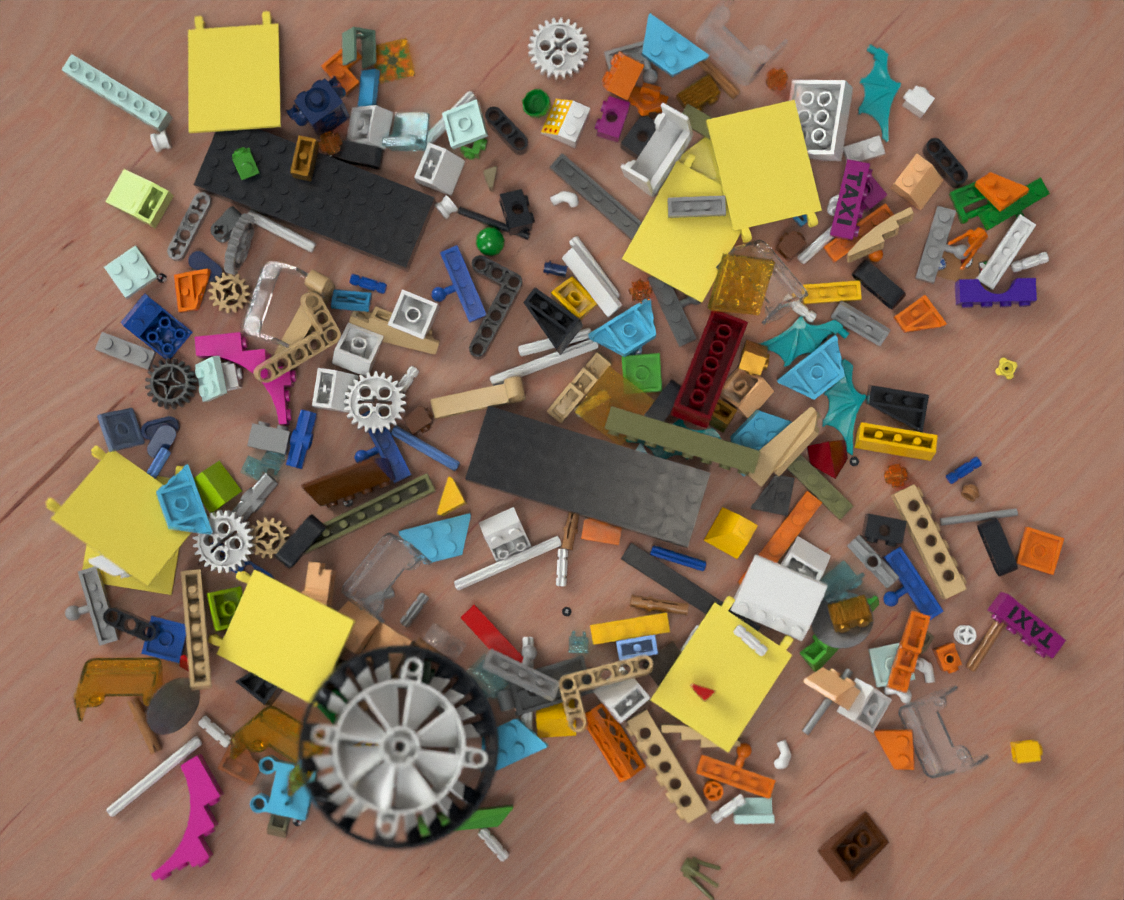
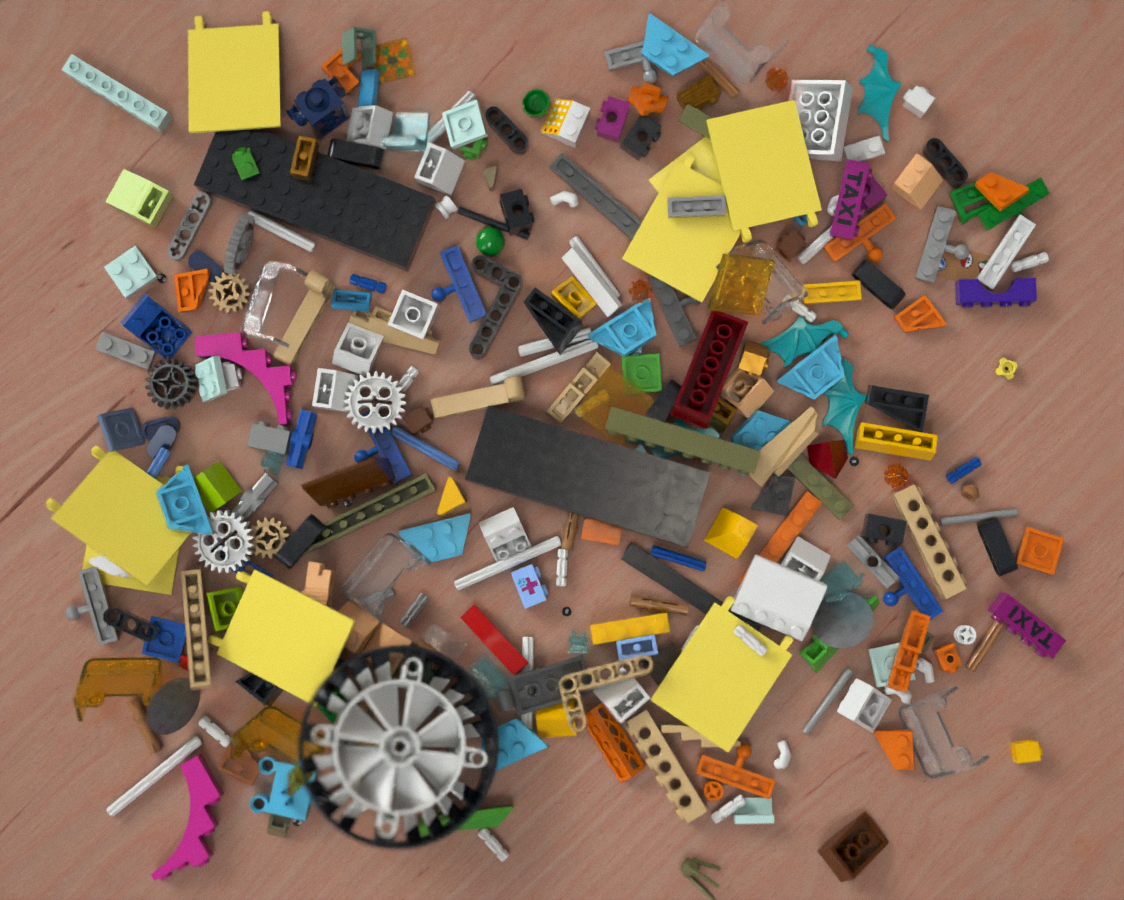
(160, 141): white wheel -> none
(226, 224): dark grey piece -> none
(252, 468): clear light blue tile -> none
(304, 344): tan beam -> none
(330, 142): clear orange gear -> none
(521, 672): light grey plate -> none
(529, 586): none -> light blue brick
(546, 36): white gear -> none
(555, 269): dark blue pin -> none
(622, 75): orange brick -> none
(661, 152): white windscreen -> none
(702, 692): red slope -> none
(833, 687): light nougat slope -> none
(850, 614): pearl gold brick -> none
(860, 323): light grey plate -> none
(874, 240): tan slope -> none
(975, 239): orange plant -> none

